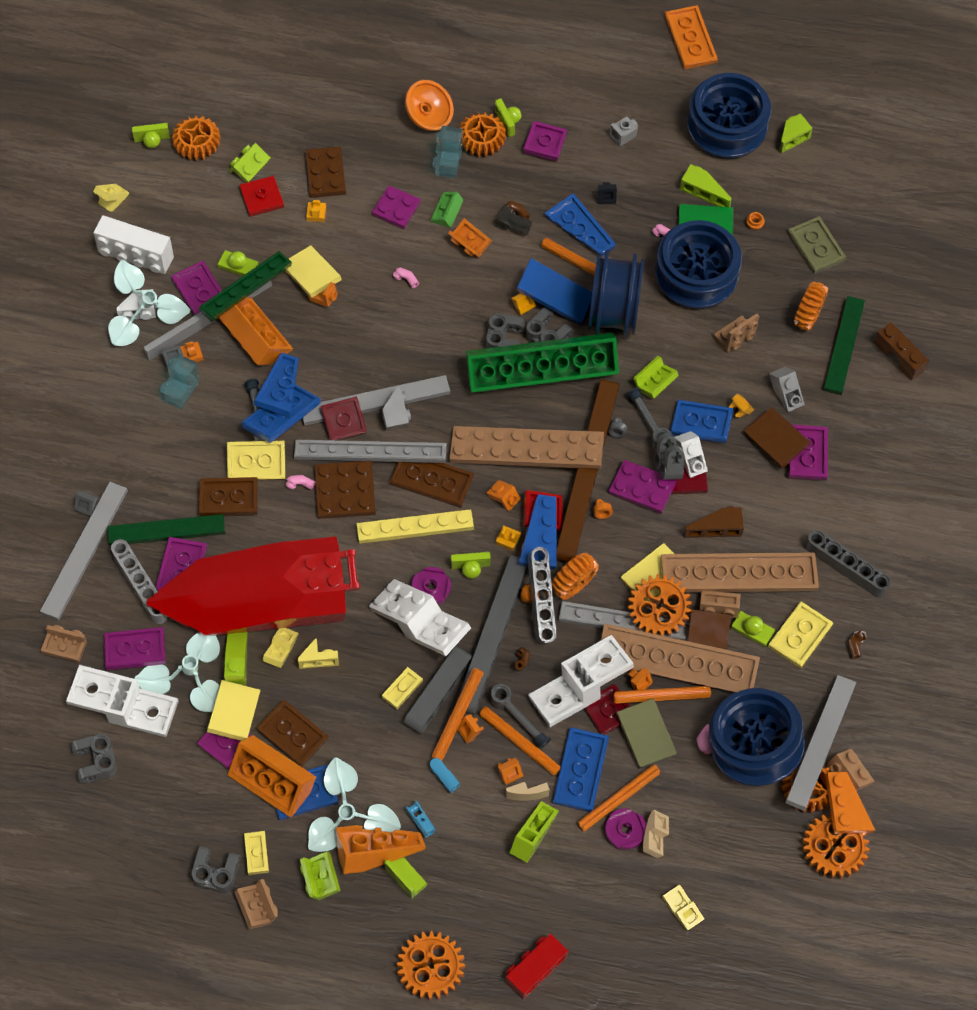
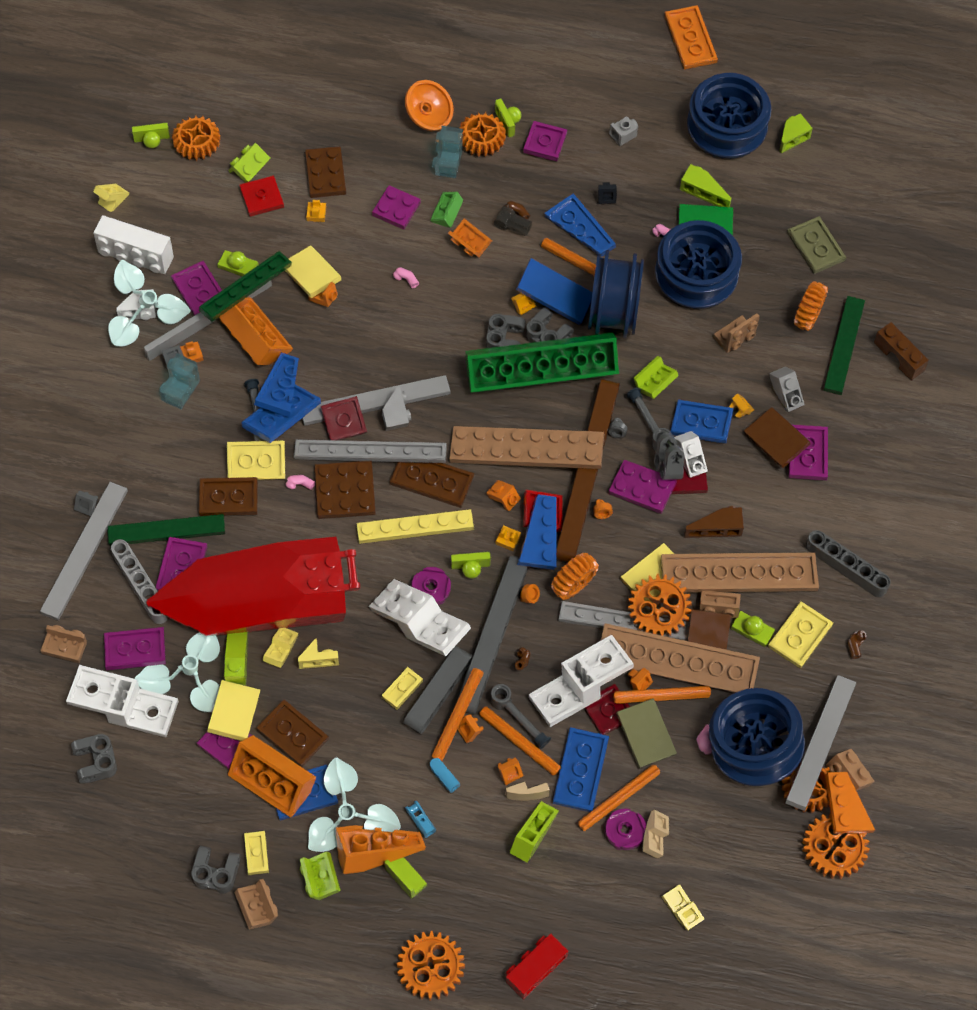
(546, 587): beam -> none
(755, 216): orange plate -> none

